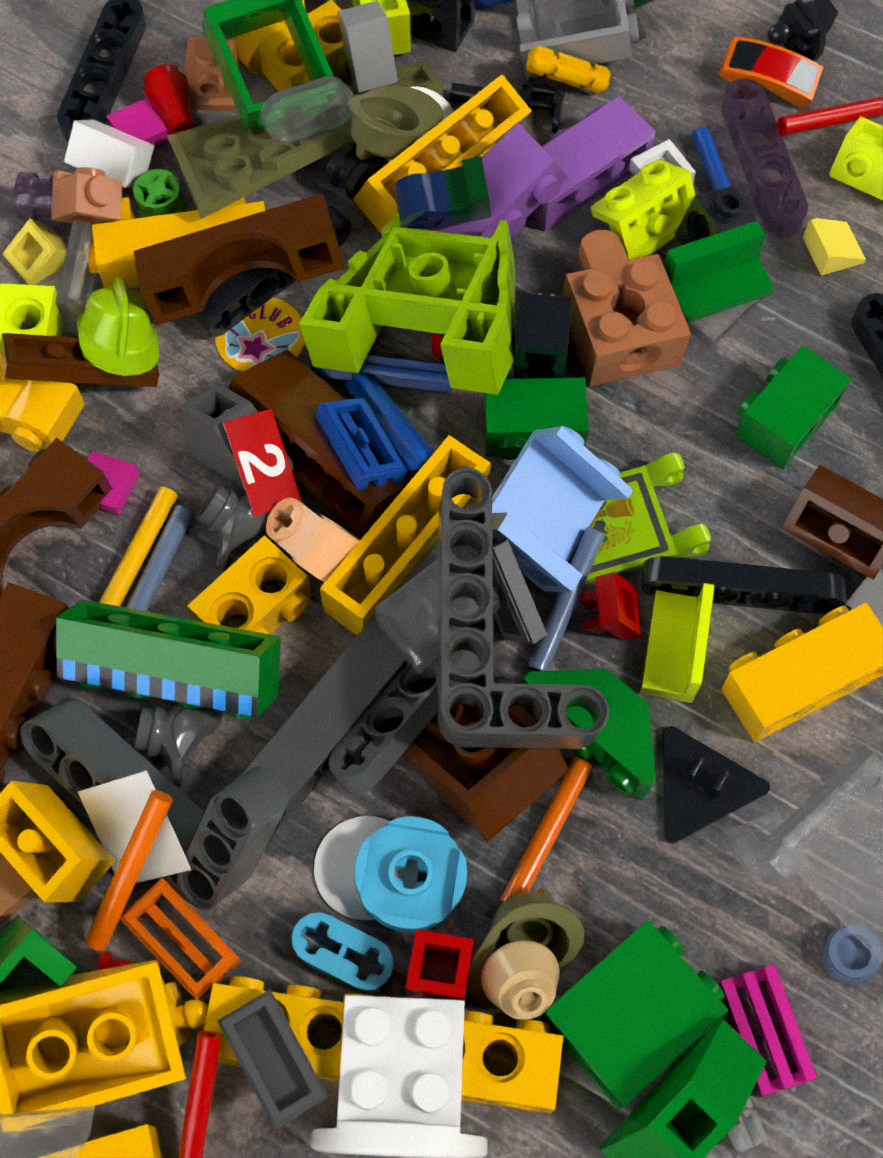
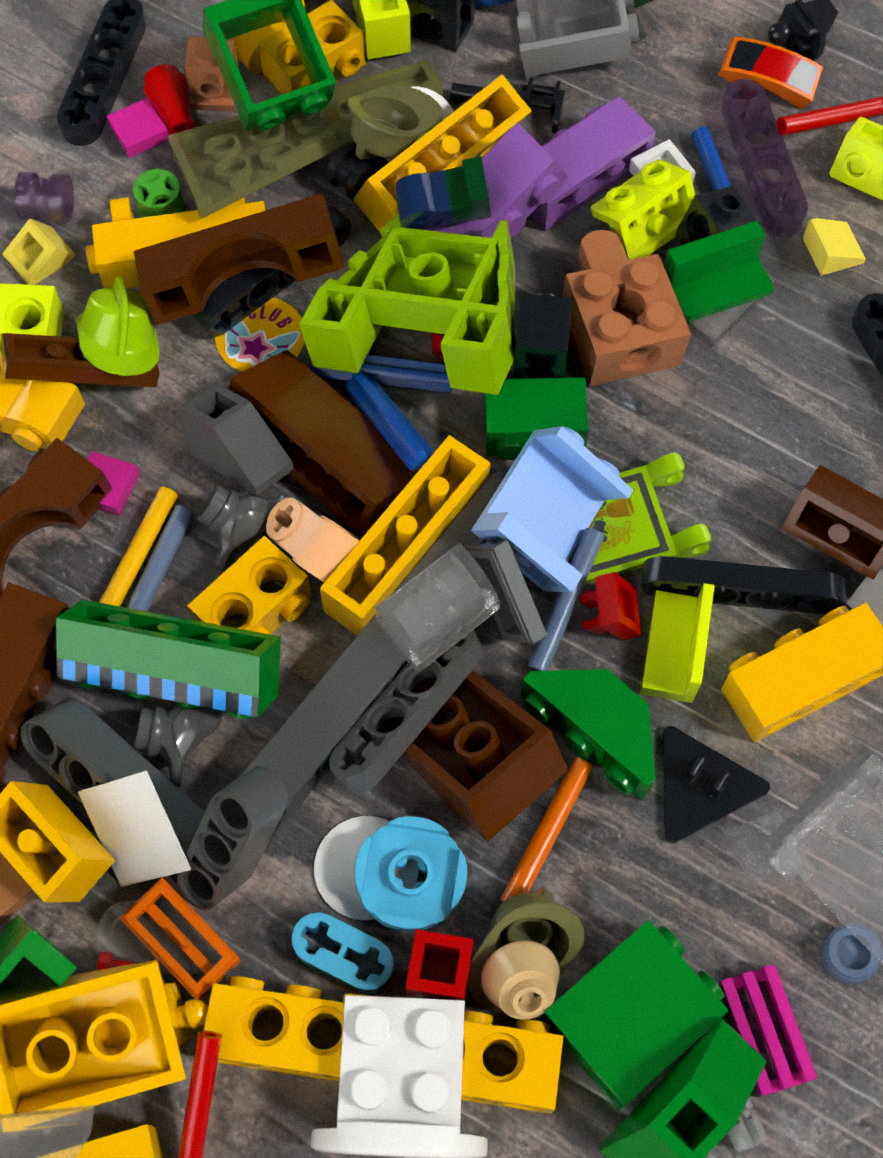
(76, 279): clear tile -> none
(86, 196): nougat brick -> none
(109, 150): white piece -> none
(128, 870): orange bar -> none
(261, 460): red sticker -> none
(272, 1059): dark grey tile -> none
(306, 109): clear tile -> none
(352, 442): blue tile -> none
(367, 46): light grey piece -> none
(475, 634): dark grey beam -> none
(568, 69): yellow axle -> none
(791, 406): green brick -> none

